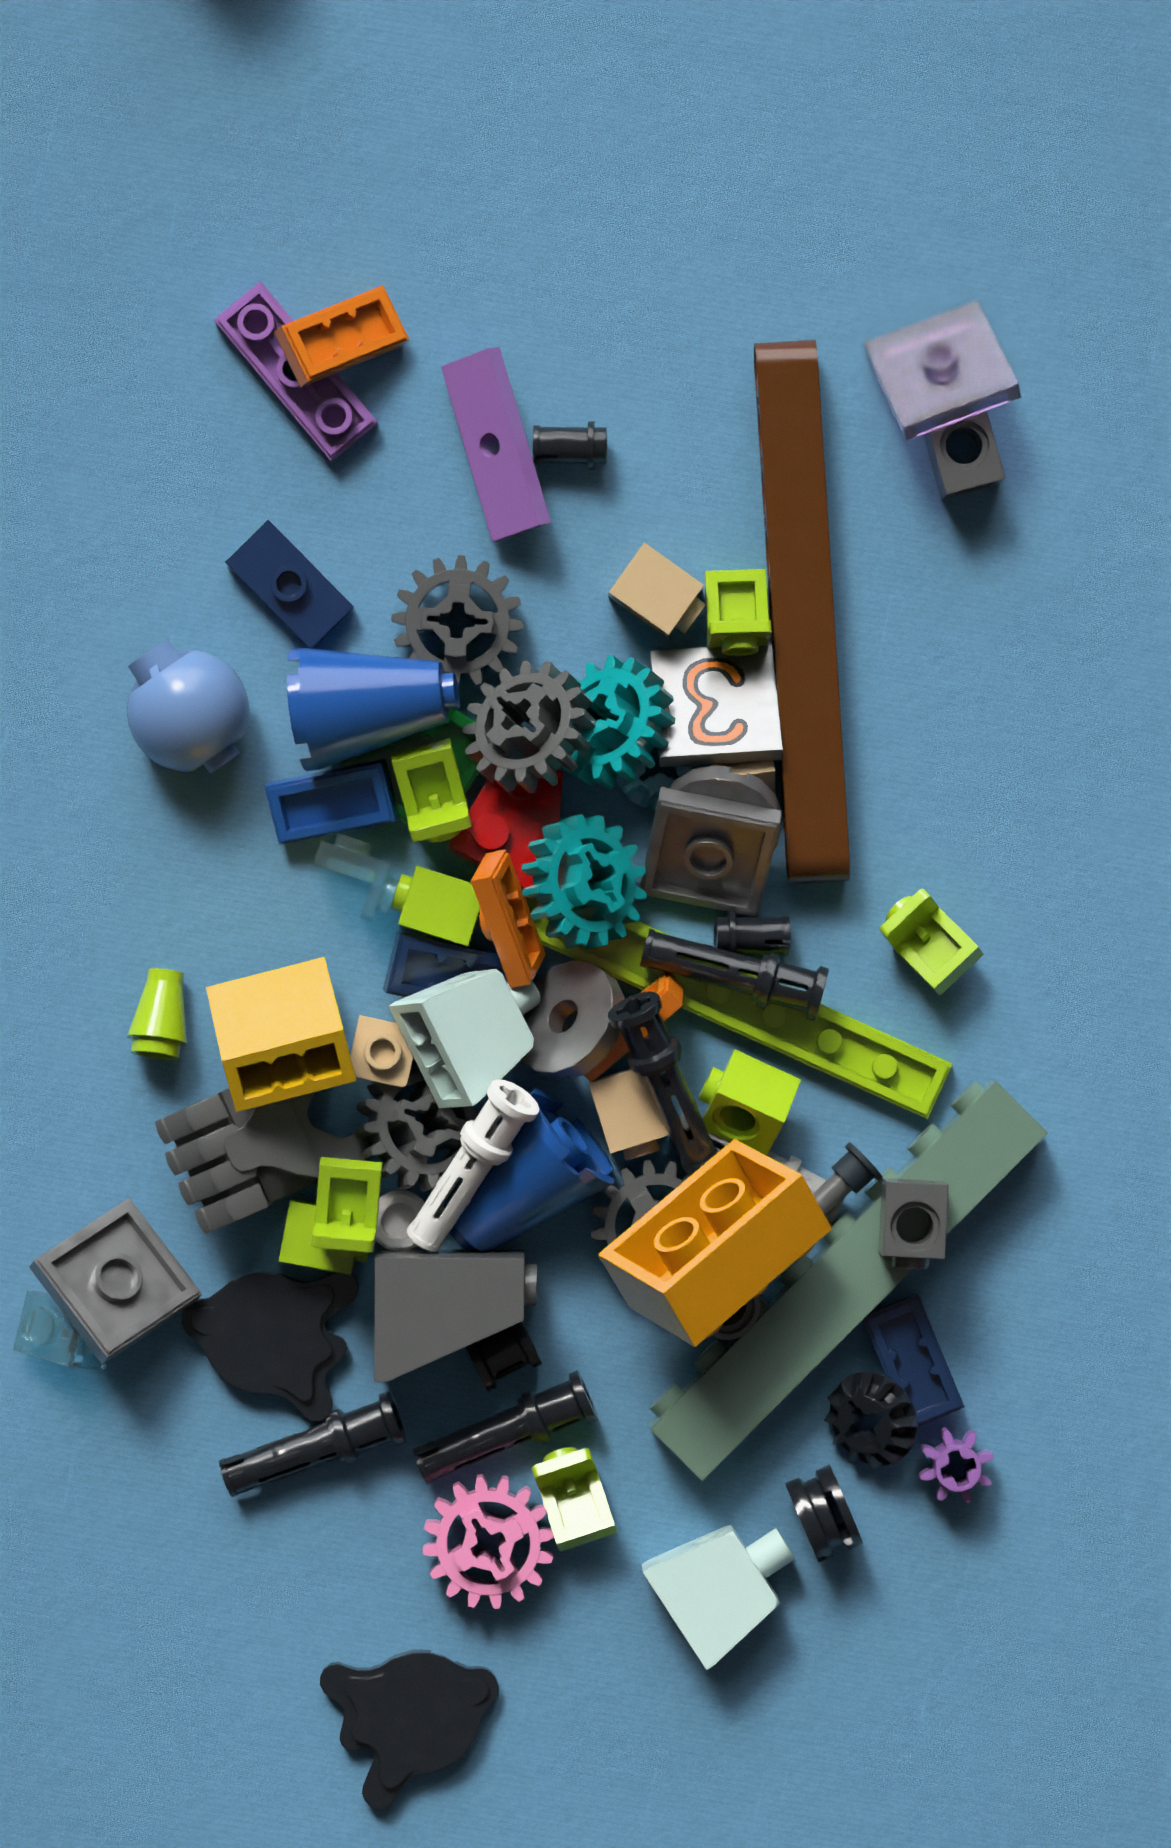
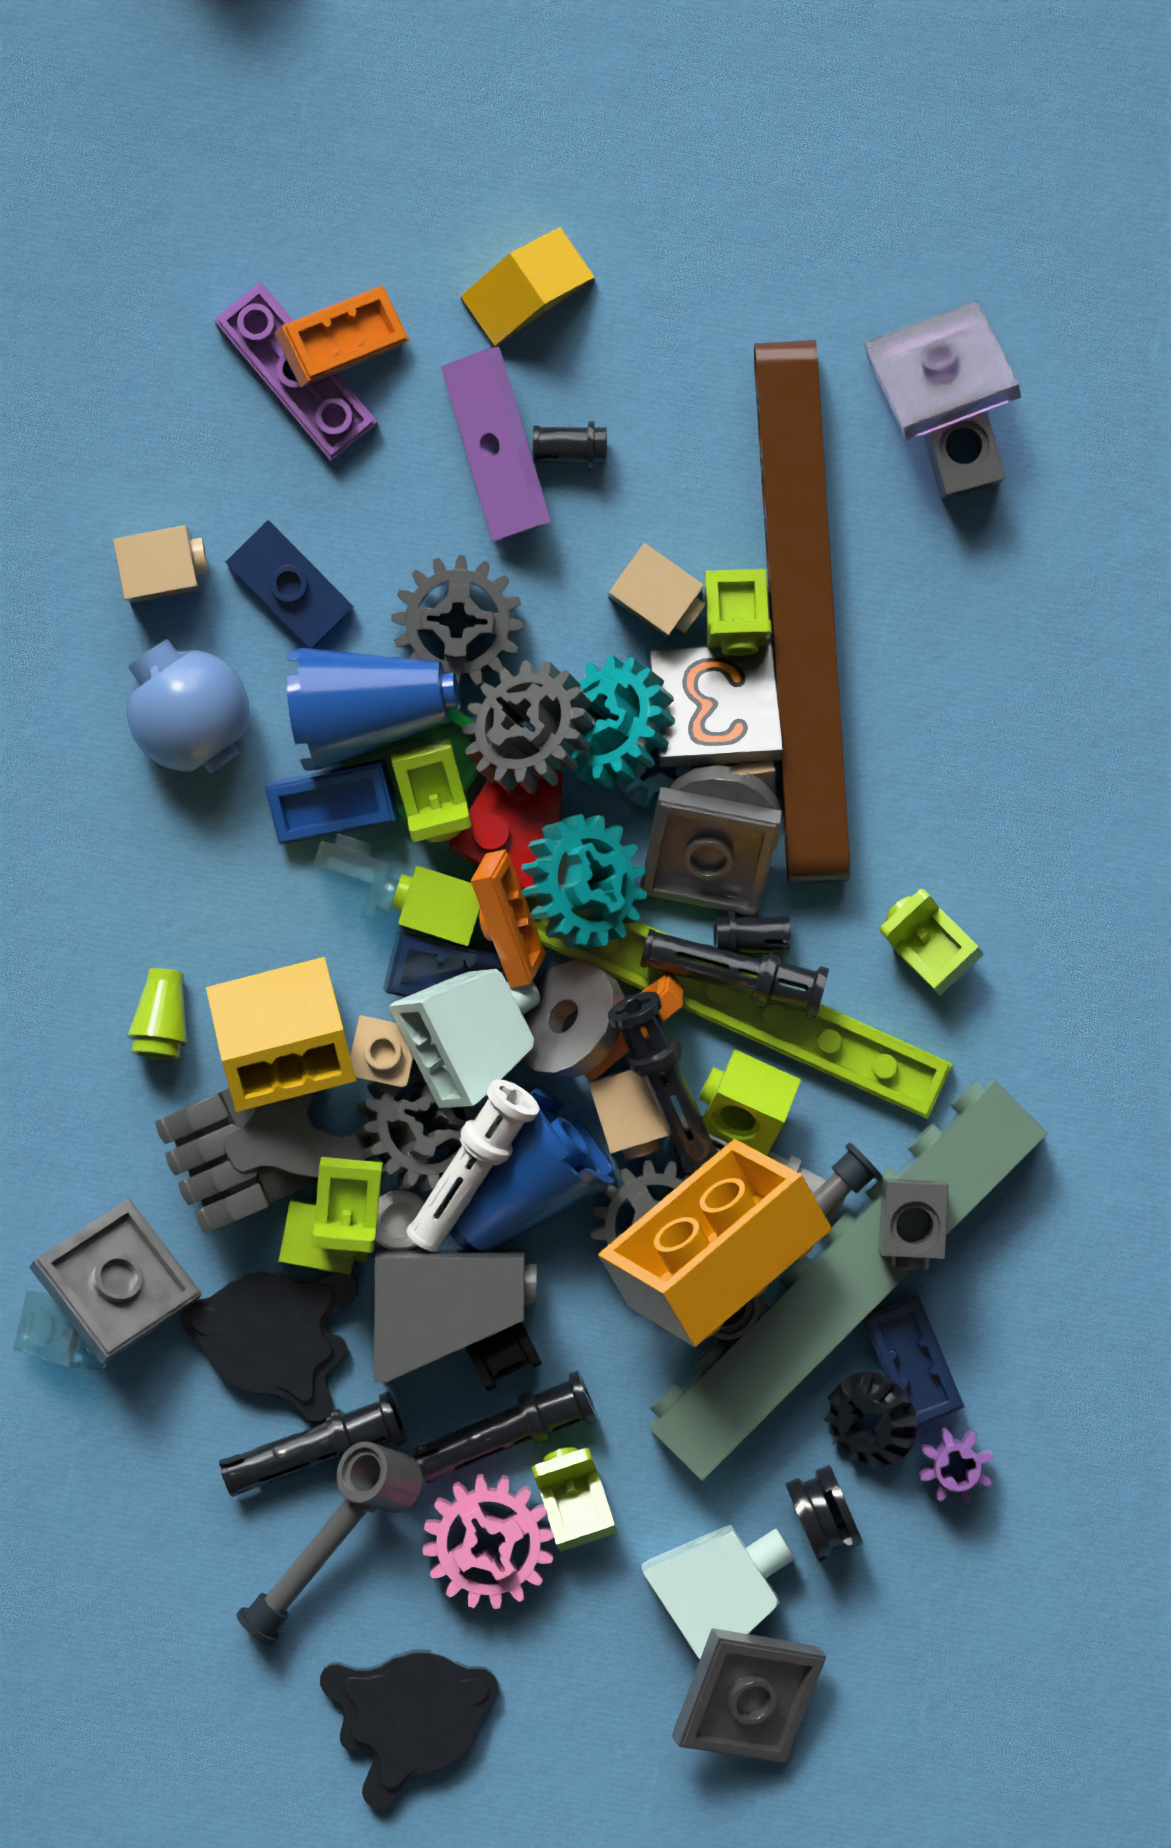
(160, 563): none -> tan brick
(369, 1480): none -> dark grey piece
(526, 285): none -> yellow slope
(748, 1696): none -> flat silver tile

